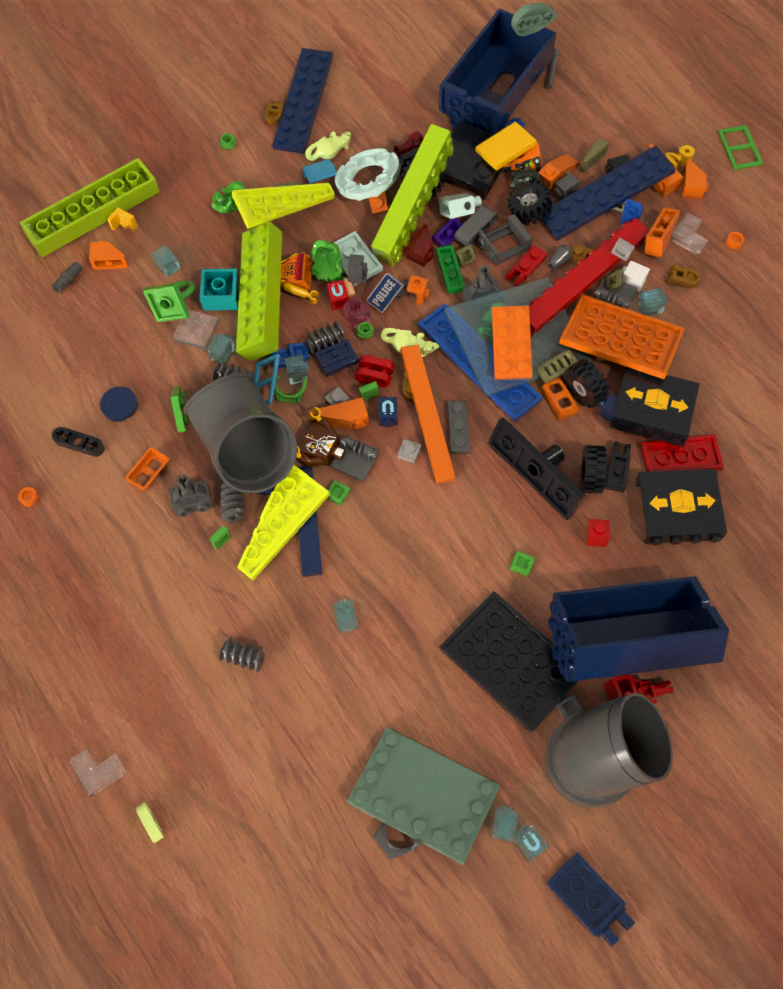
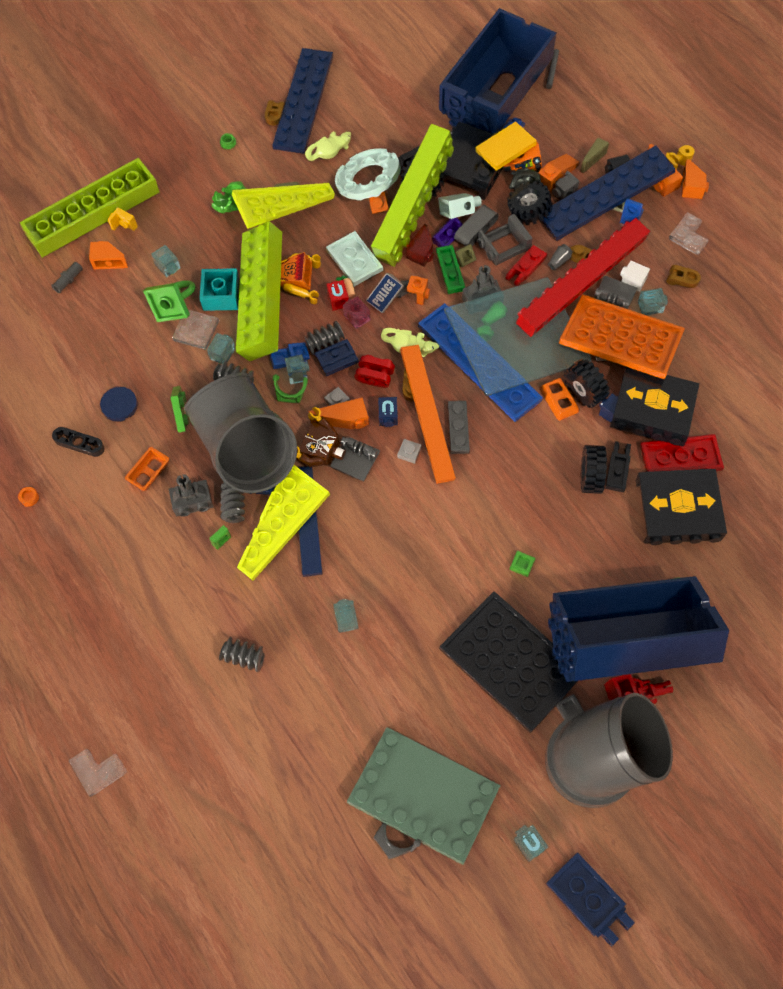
(149, 822): yellowish green beam -> none
(272, 380): dark azure window -> none
(319, 171): dark azure piece -> none
(326, 261): bright green hair -> none
(338, 493): bright green tile -> none
(357, 269): dark grey brick -> none
(364, 326): bright green plate -> none
(369, 391): bright green tile -> none
(409, 144): dark red connector -> none
(505, 824): clear light blue brick -> none
(511, 342): orange plate -> none
(533, 18): sand green piece -> none
(537, 467): black plate -> none
(566, 360): olive slope -> none
(598, 532): red brick -> none
(614, 280): olive slope -> none
(622, 249): light grey plate -> none
(661, 232): orange slope -> none
(735, 240): orange tile -> none
(751, 144): bright green window -> none

